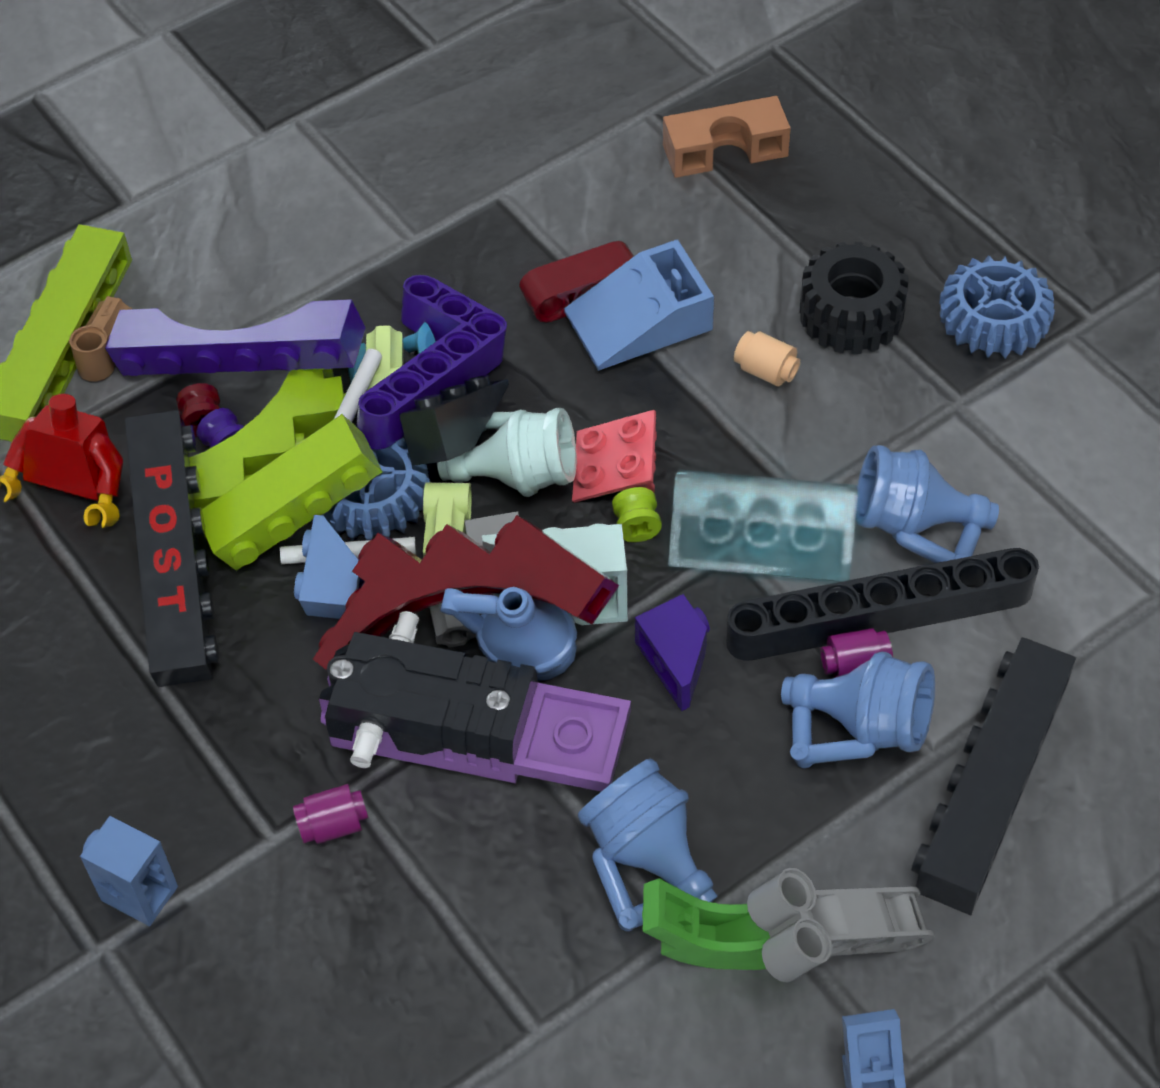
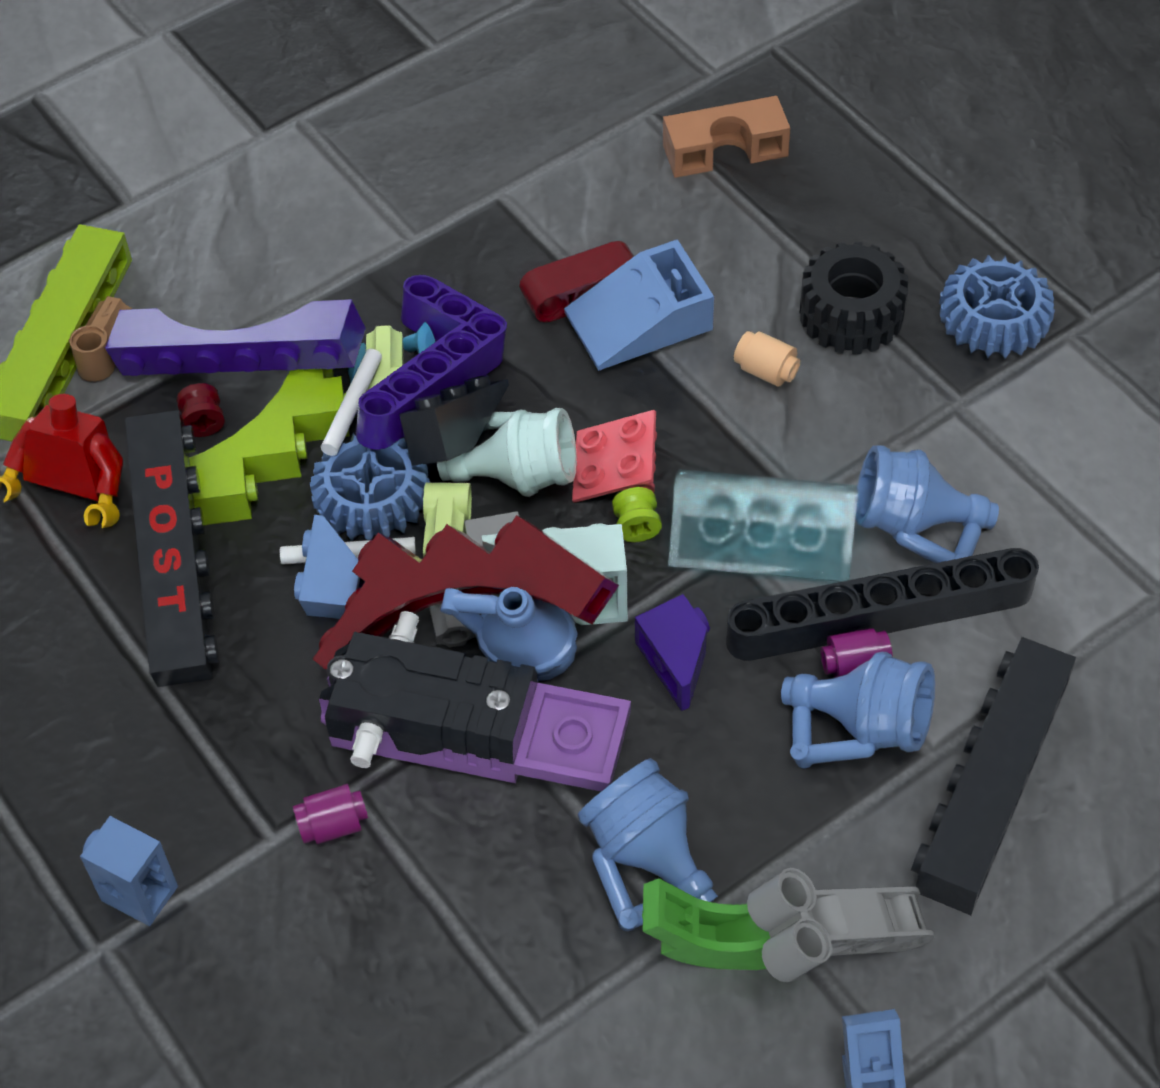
(217, 427): dark purple wheel -> none
(289, 492): lime brick -> none

